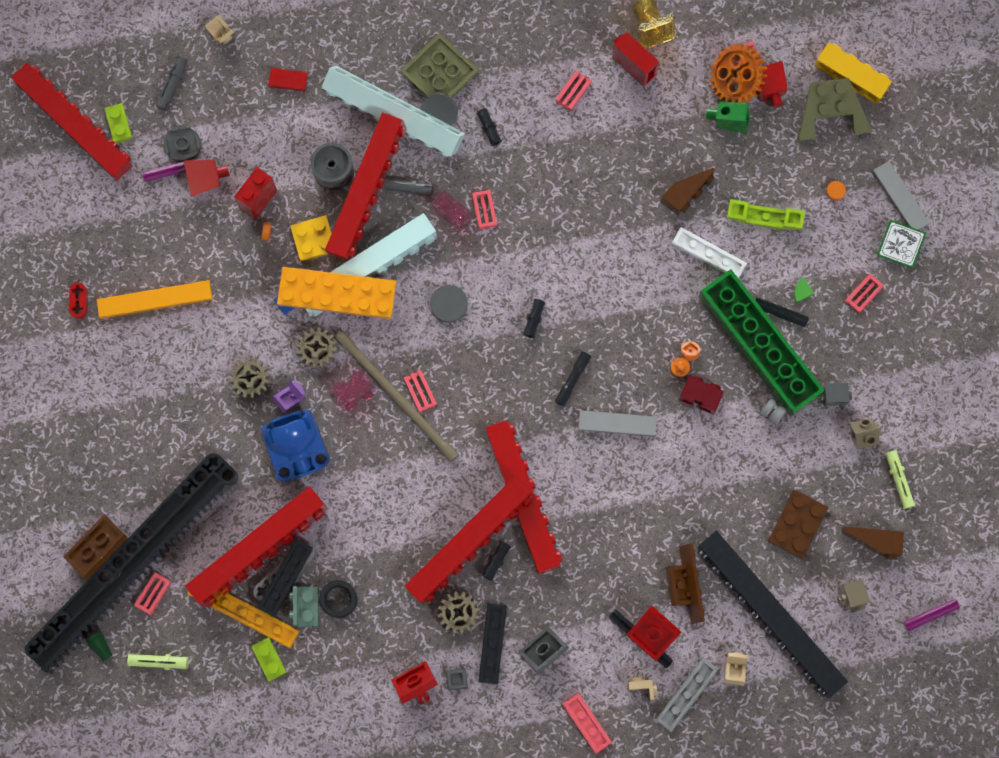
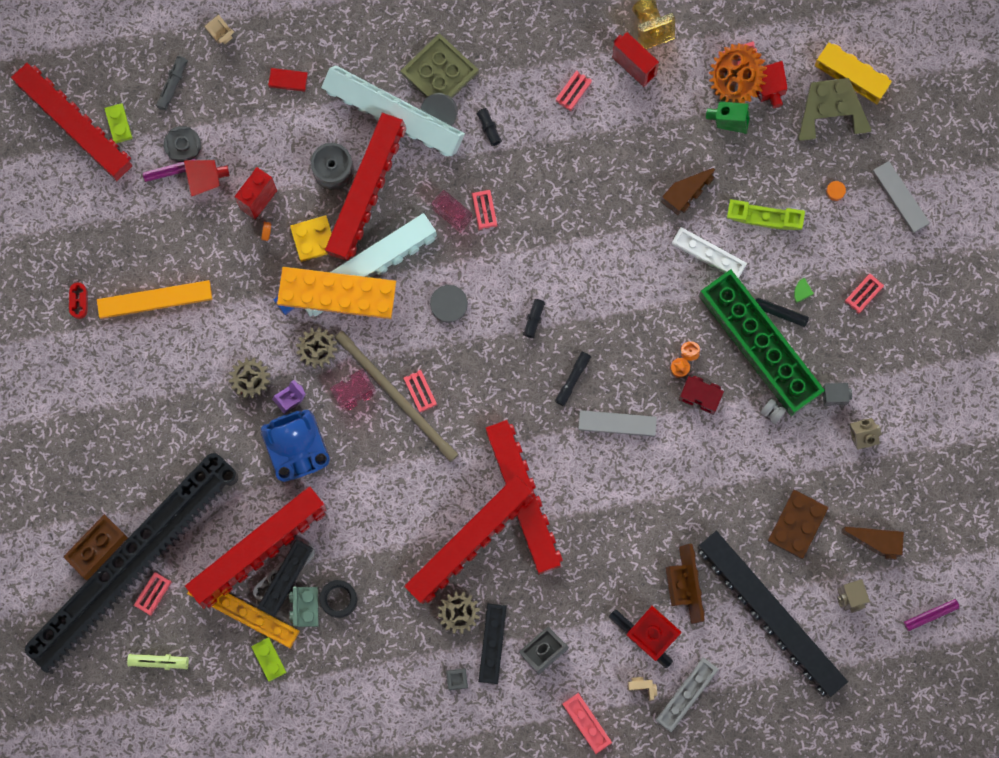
(99, 645): dark green cone -> none
(408, 186): dark grey pin -> none
(415, 683): red tile -> none
(496, 560): black pin -> none
(735, 668): tan bracket -> none
(900, 479): yellowish green pin -> none
(901, 244): tile -> none

